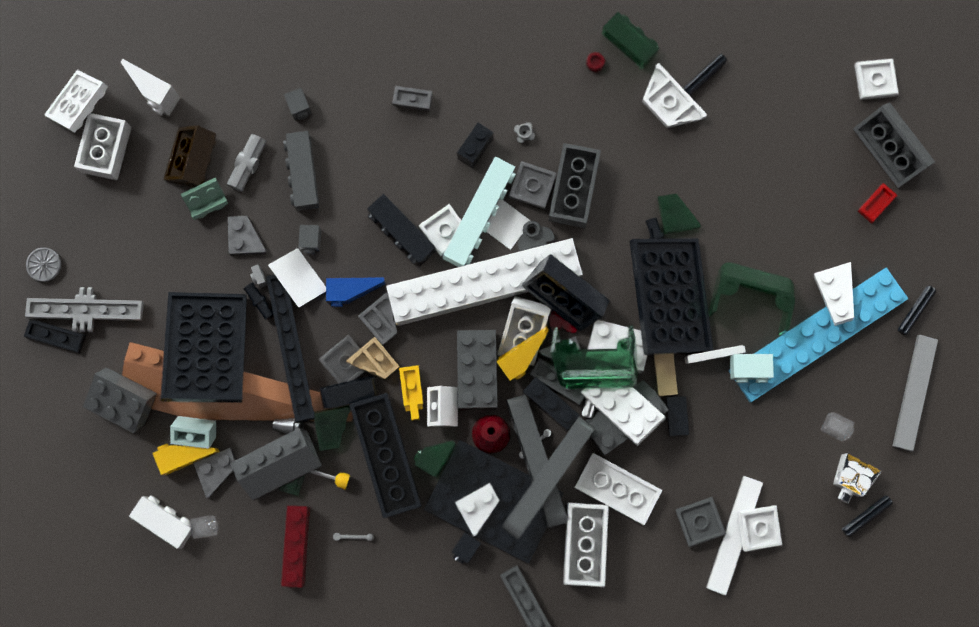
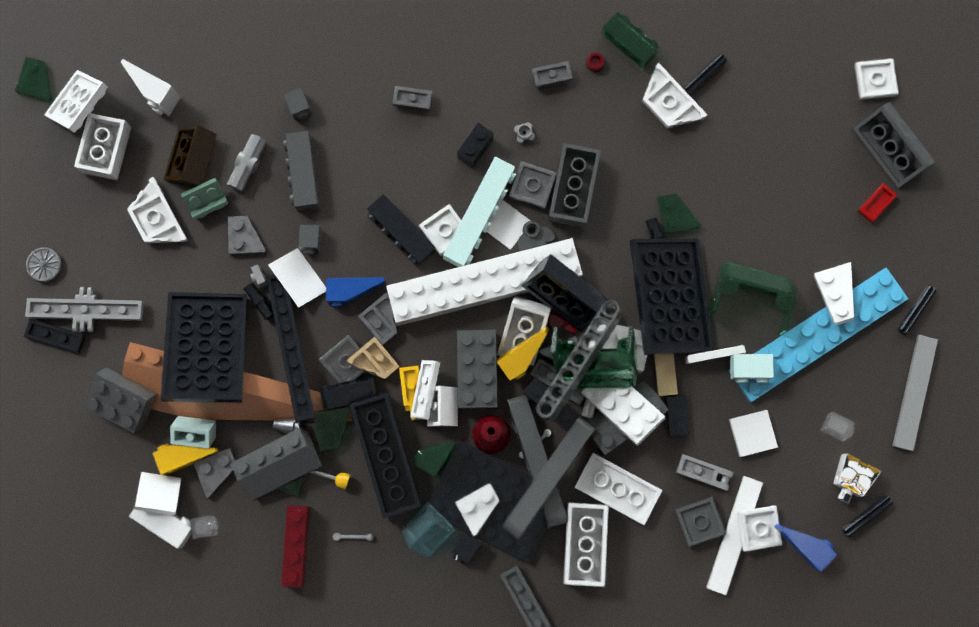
(34, 80): none -> clear green wing
(155, 217): none -> white wing
(158, 493): none -> white tile
(425, 389): none -> white tile
(427, 530): none -> clear light blue slope
(552, 74): none -> flat silver plate
(580, 350): none -> dark grey beam
(703, 472): none -> light grey plate
(753, 433): none -> white tile
(813, 550): none -> blue slope

